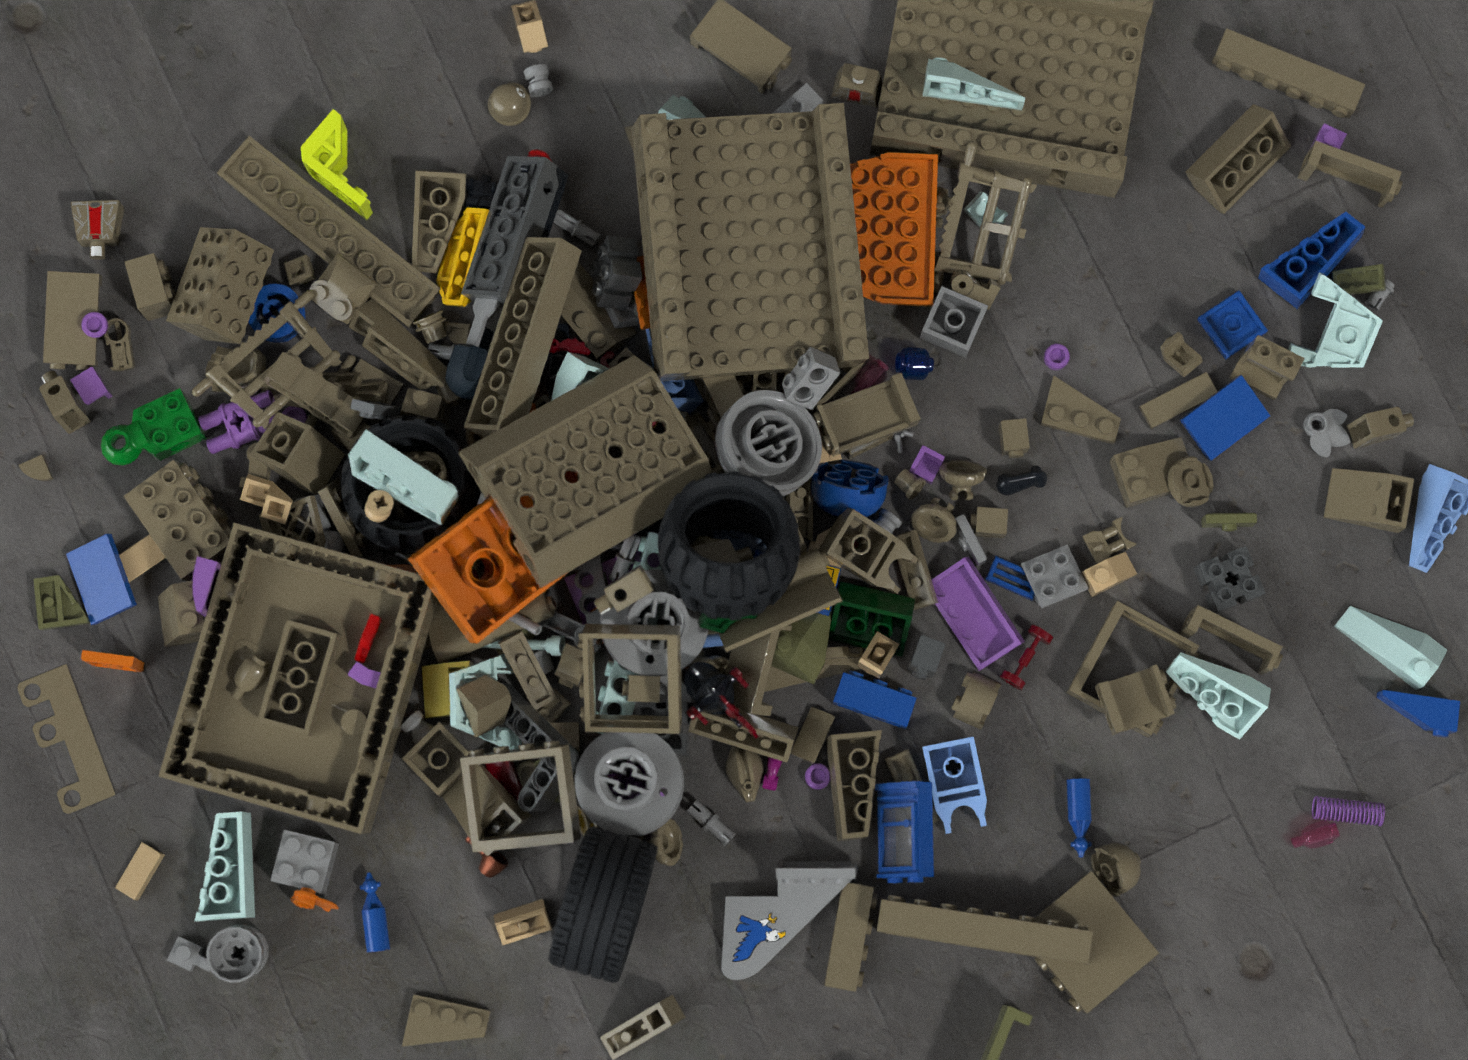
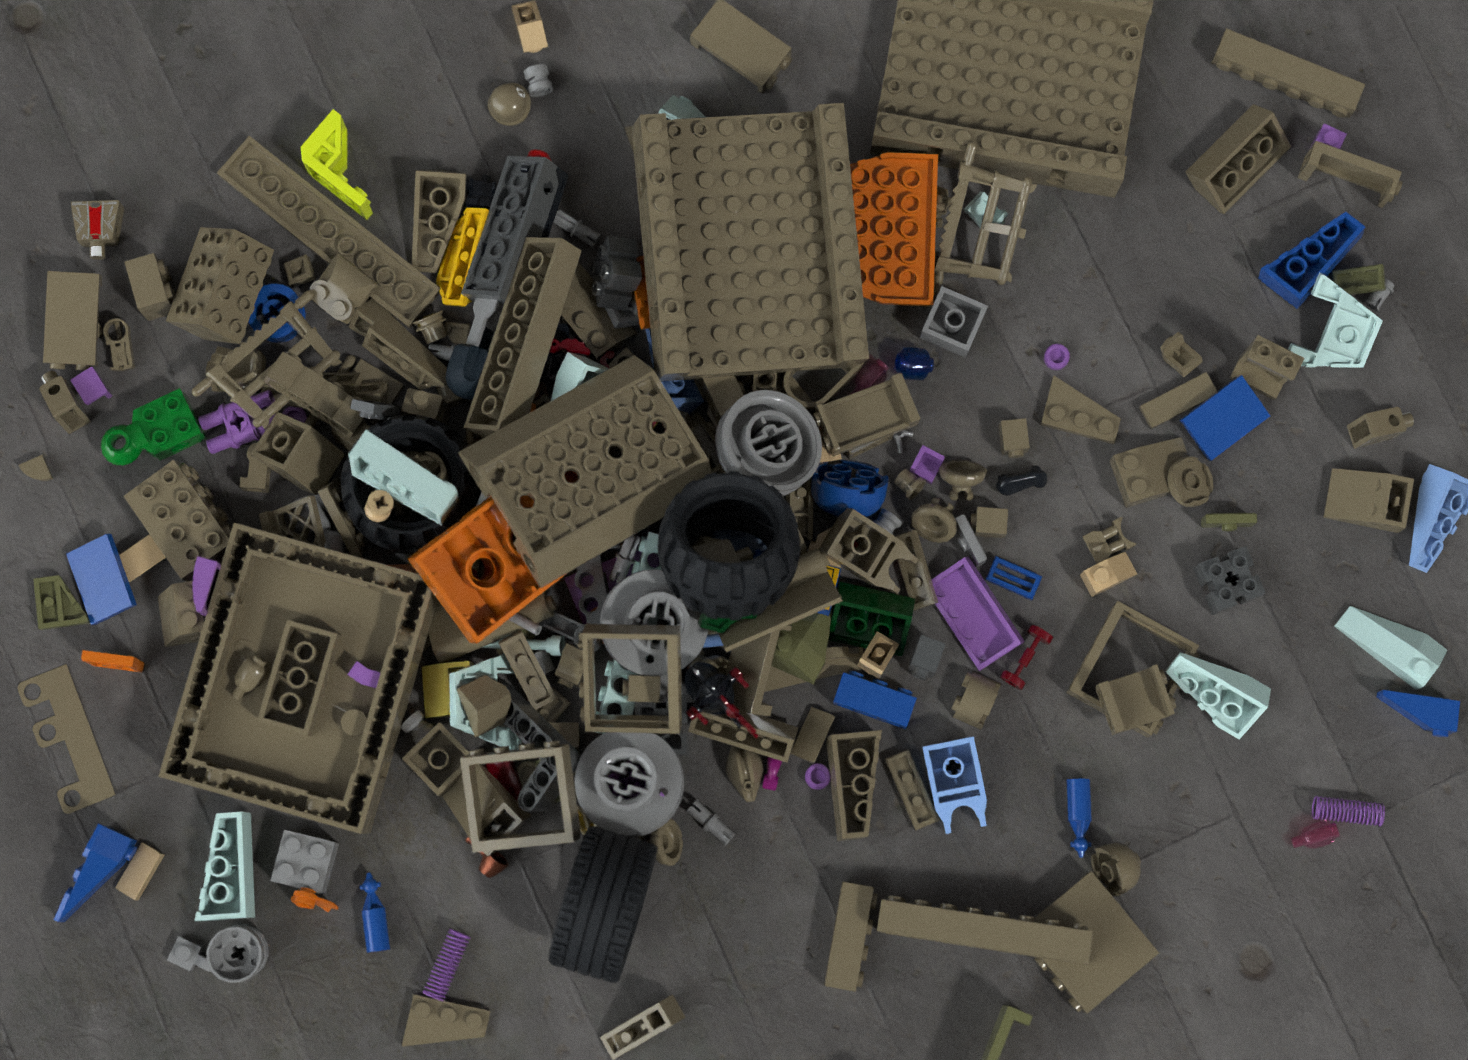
(94, 325): medium lavender tile -> none
(104, 857): none -> blue wedge
(267, 495): tan slope -> none
(367, 638): red tile -> none
(461, 936): none -> medium lavender piece
(522, 922): tan slope -> none
(636, 585): dark tan torso -> none
(764, 924): light grey piece -> none
(802, 101): light grey plate -> none
(810, 378): light grey brick -> none
(857, 85): dark tan torso -> none
(905, 831): blue door -> none
(957, 83): light aqua wedge -> none
(966, 285): dark tan leg -> none
(1054, 576): light grey hinge -> none
(1232, 324): blue tile -> none
(1235, 634): dark tan panel -> none
(1329, 433): light grey plate -> none

